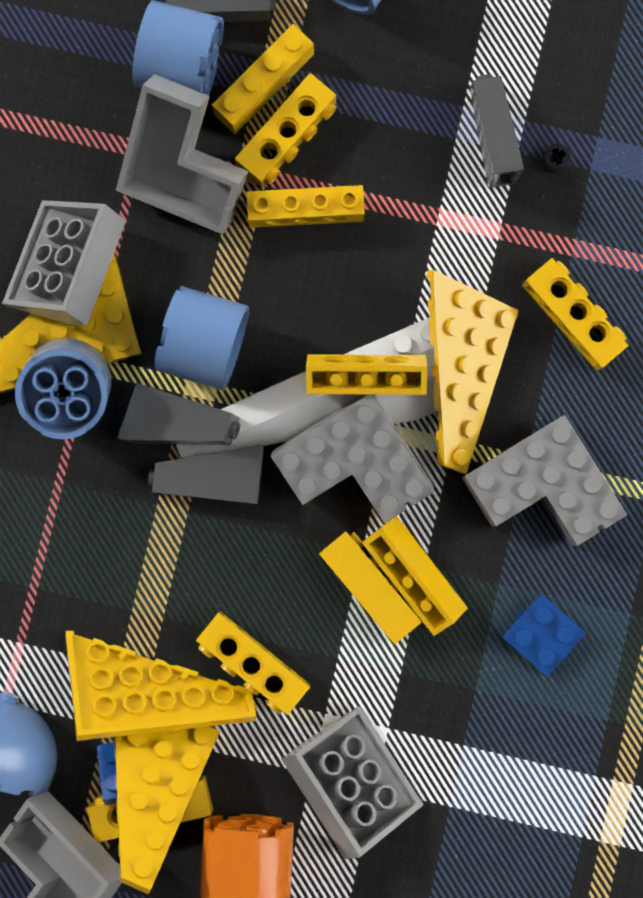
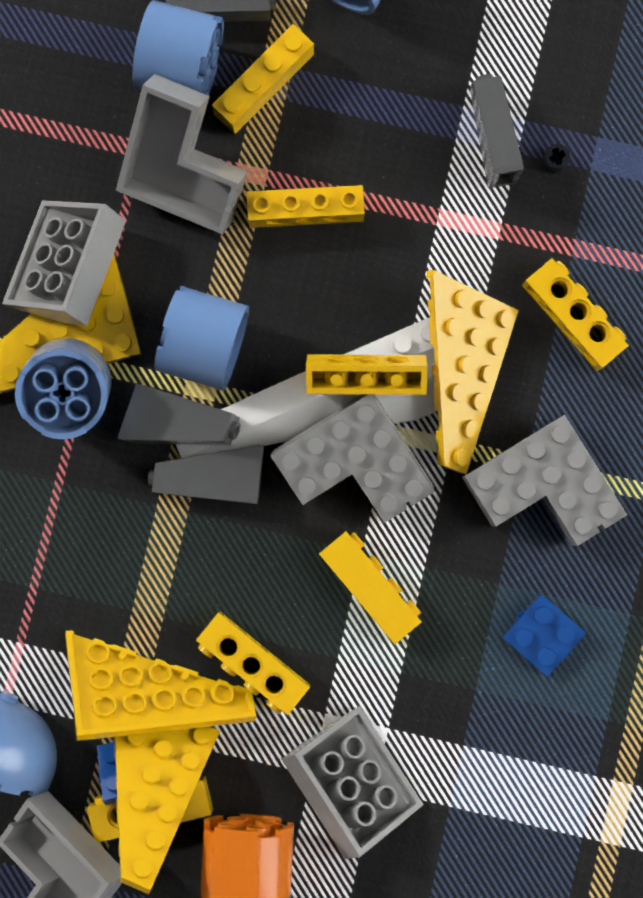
(309, 93): yellow brick -> none
(415, 575): yellow brick -> none

